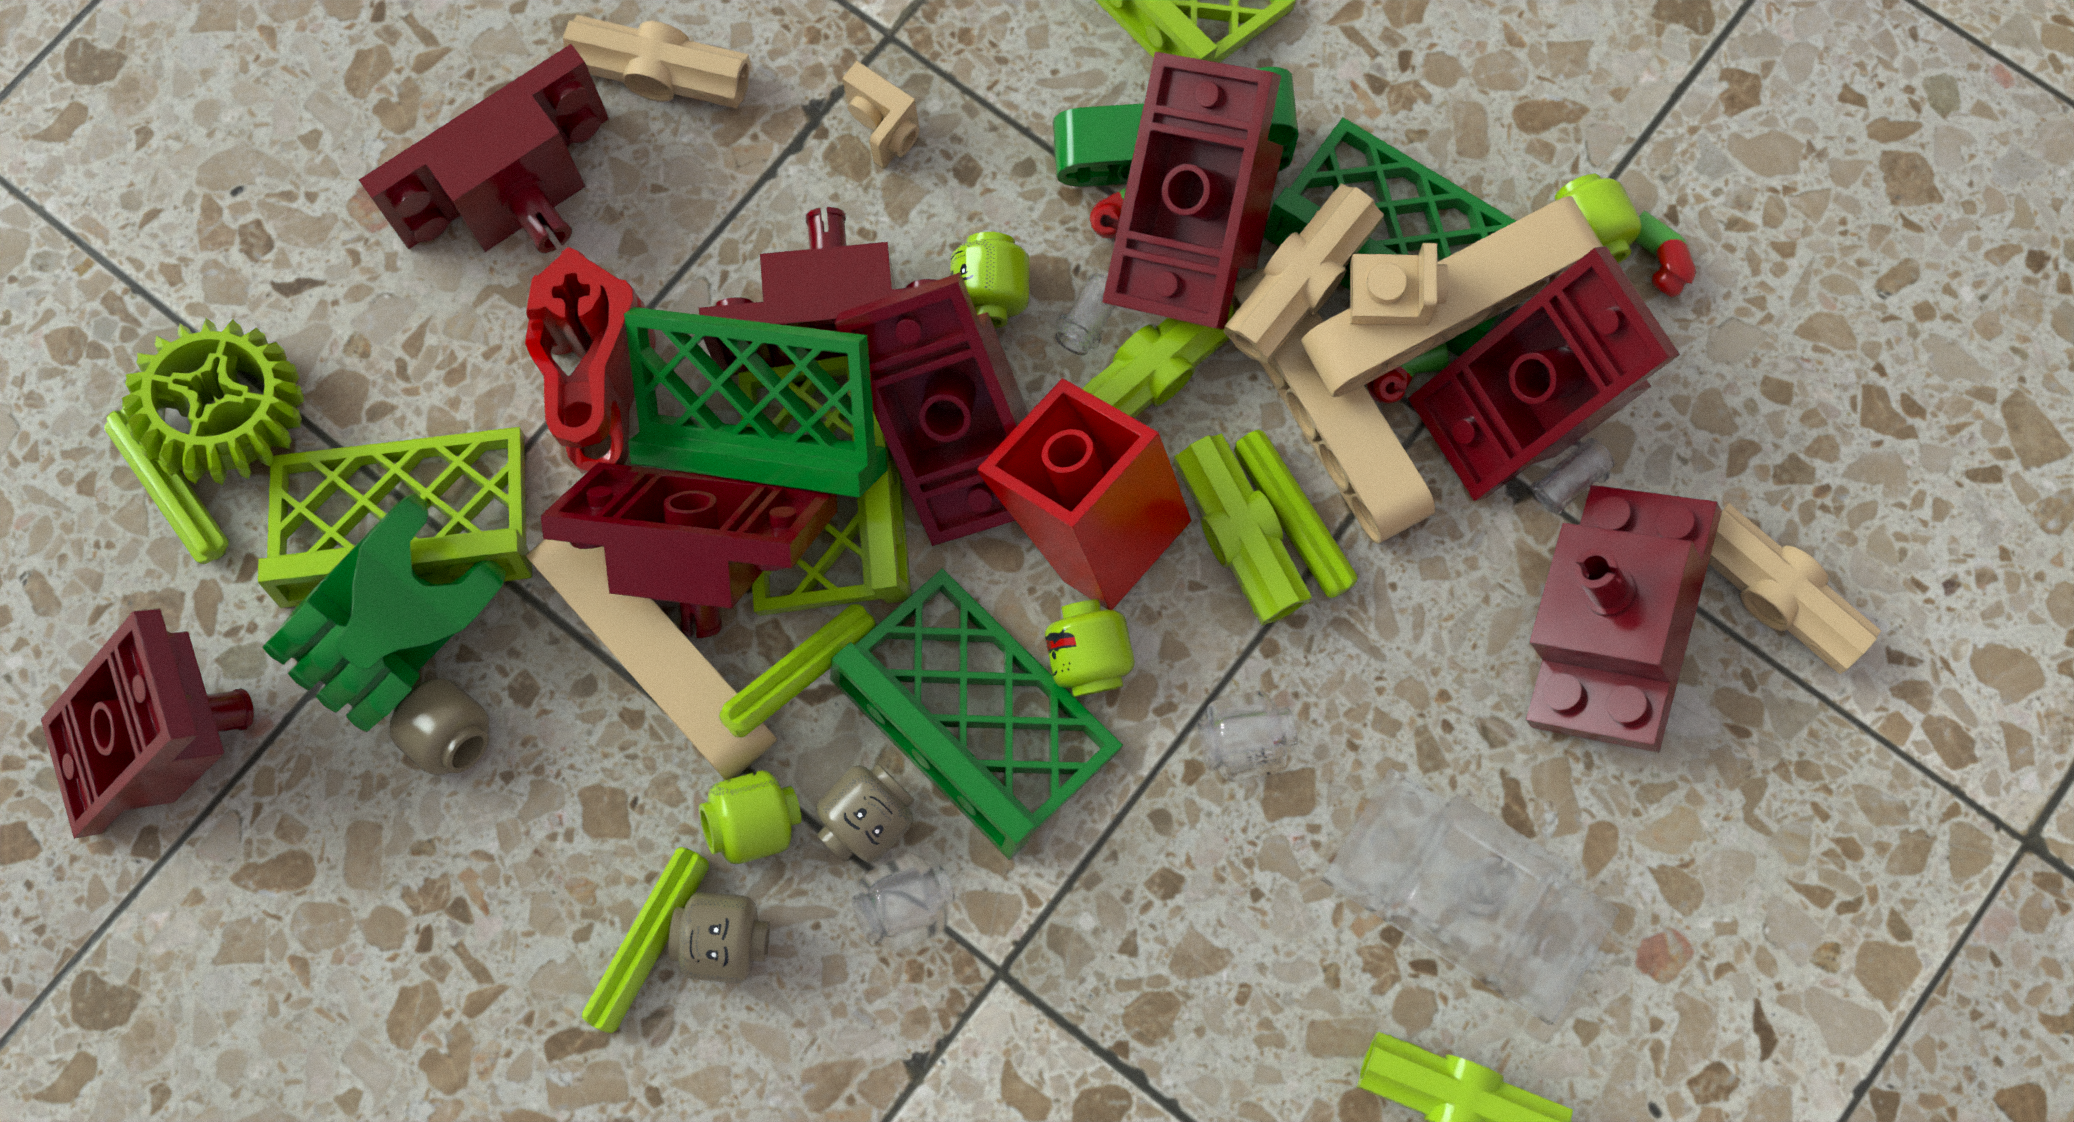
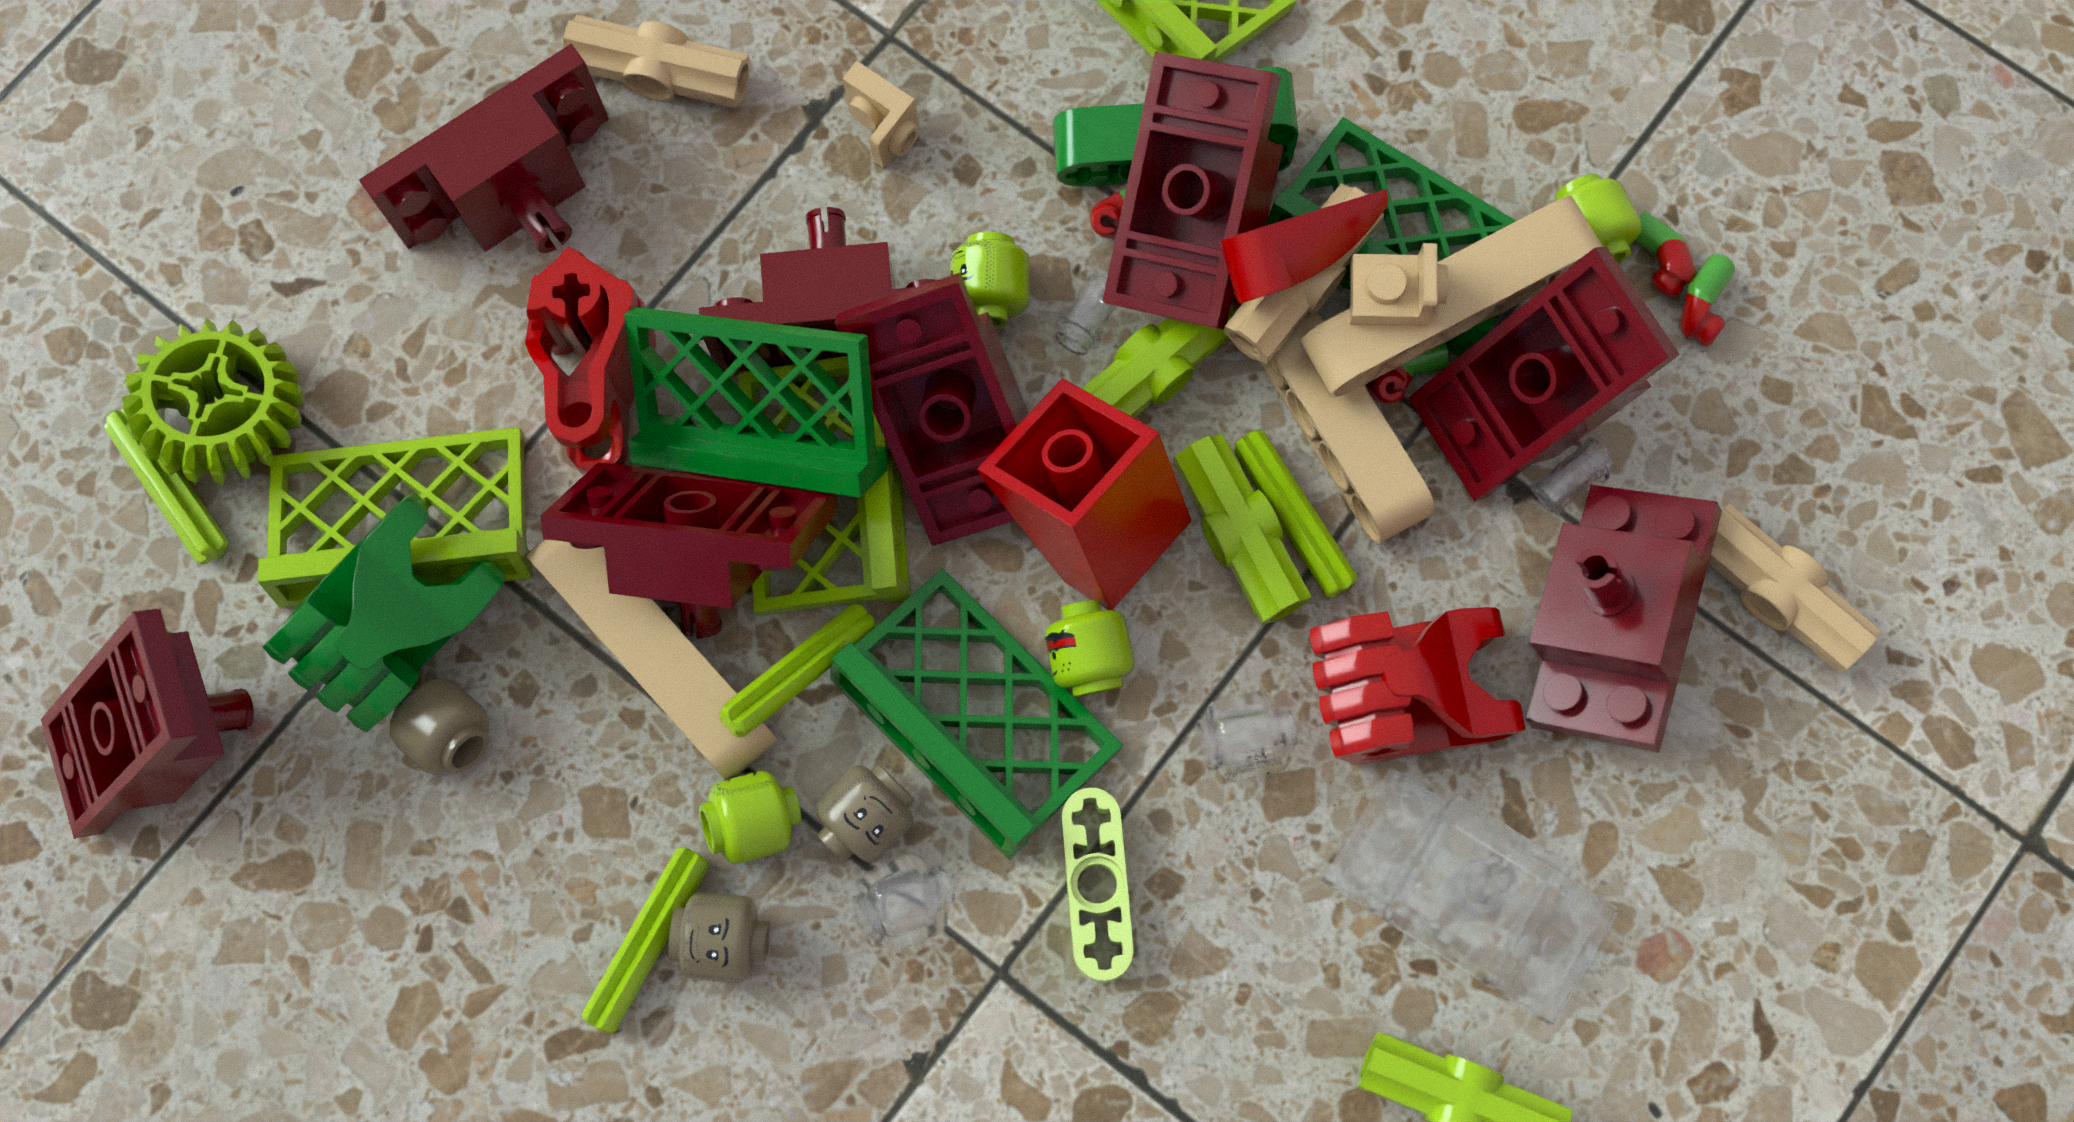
(1109, 834): none -> yellowish green beam
(1298, 247): none -> red piece
(1408, 685): none -> red piece
(1700, 296): none -> arm

